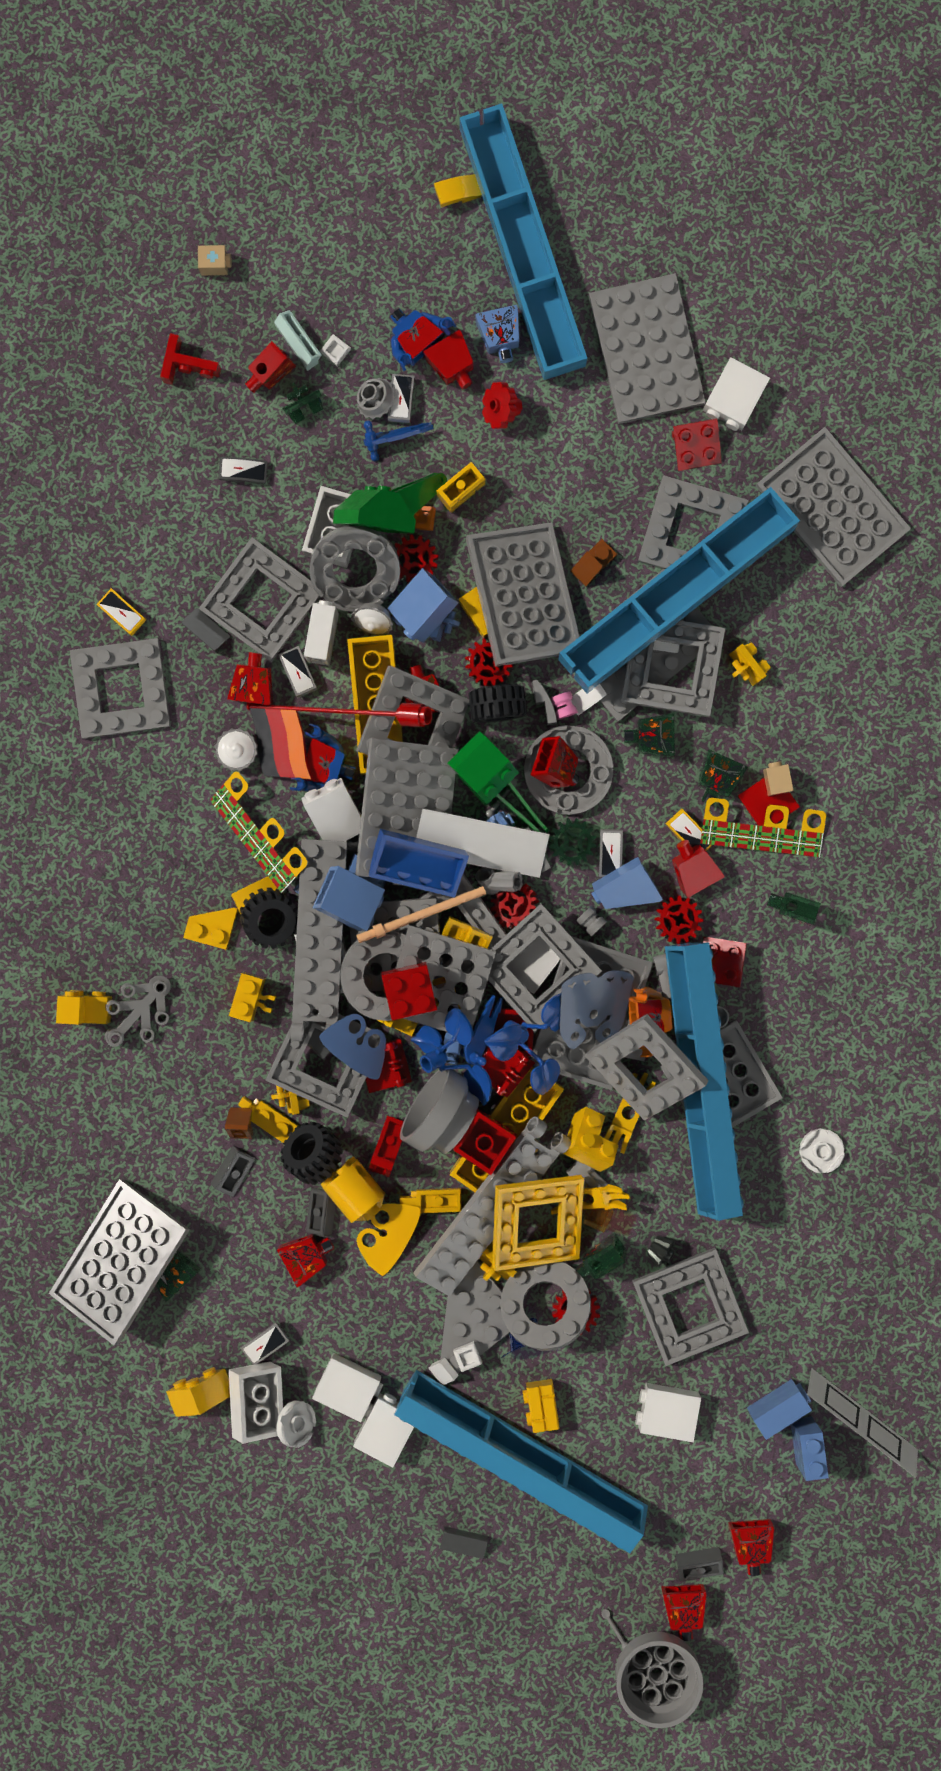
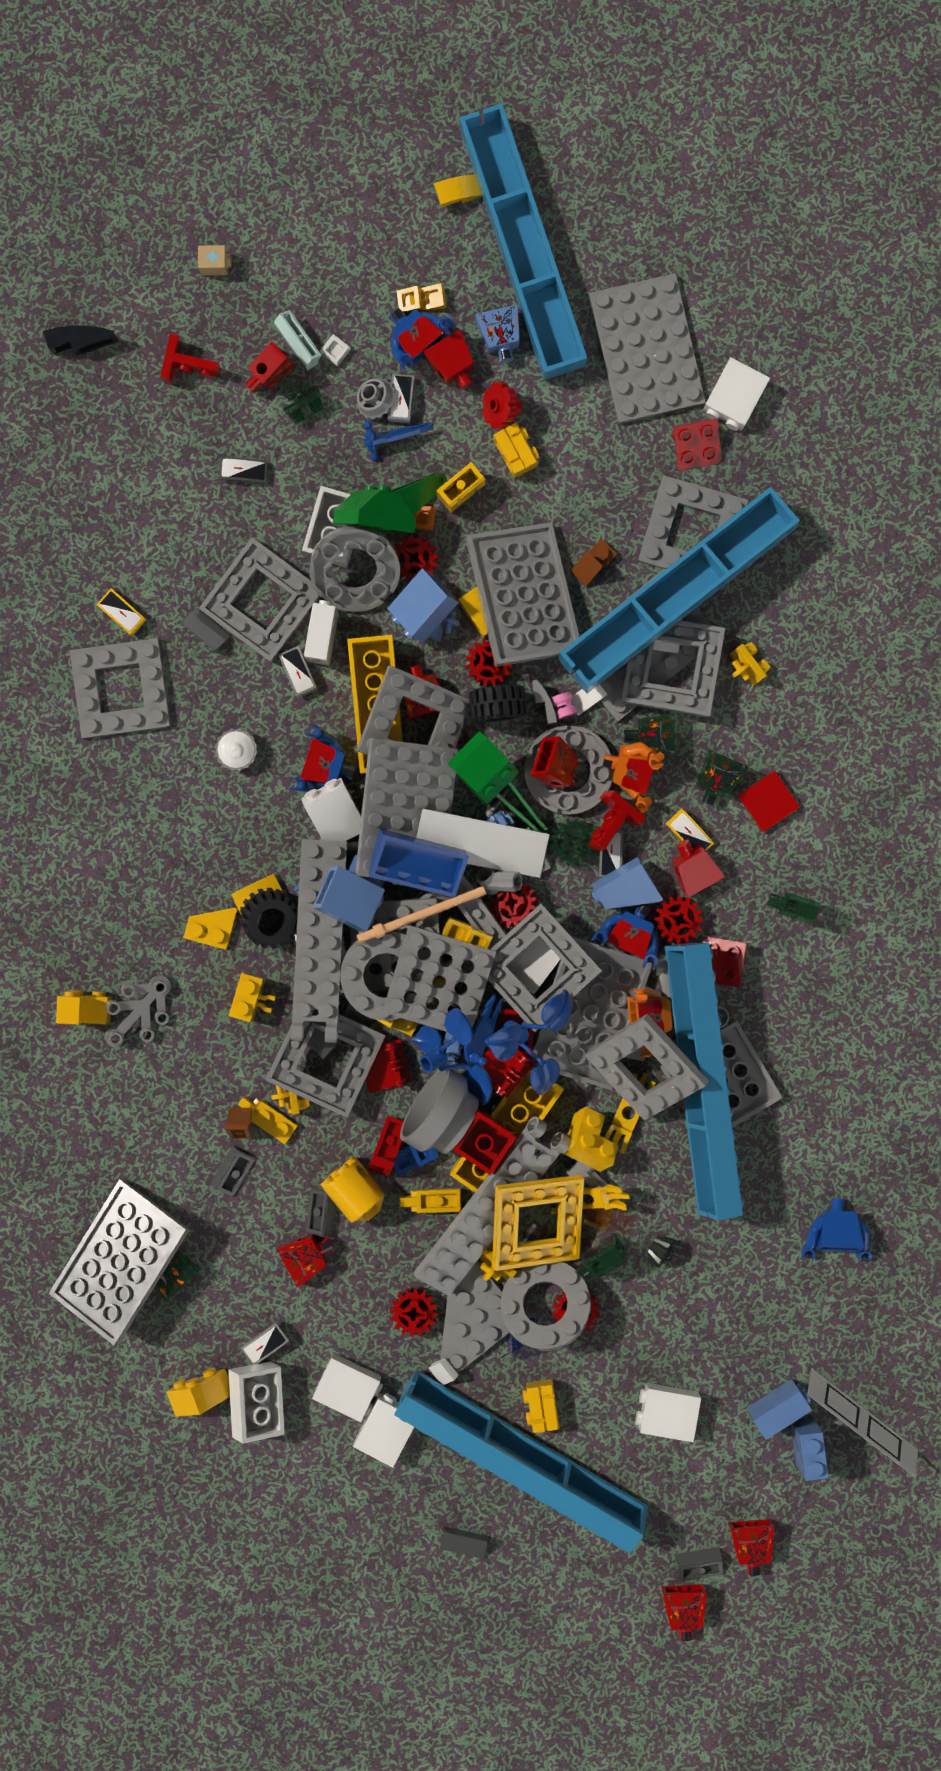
(79, 338): none -> black slope
(252, 682): red torso -> none
(256, 840): piece -> none
(282, 736): flag -> none
(296, 1424): white tile -> none
(311, 1153): black tyre -> none
(343, 1045): medium blue piece -> none
(372, 619): white piece -> none
(399, 1229): yellow piece -> none
(408, 991): red brick -> none
(410, 1158): none -> blue slope
(422, 299): none -> yellow slope
(422, 1311): none -> red gear
(467, 1356): white tile -> none
(515, 449): none -> yellow brick
(591, 921): light grey wheel -> none
(596, 995): sand blue piece -> none
(606, 1614): light grey hinge -> none
(613, 819): none -> red bracket
(631, 934): none -> torso
(634, 770): none -> orange torso
(665, 1706): light grey wheel -> none
(701, 1338): light grey plate -> none
(769, 837): piece -> none
(777, 778): tan brick -> none
(817, 1144): white tile -> none
(838, 506): light grey plate -> none
(838, 1232): none -> blue torso

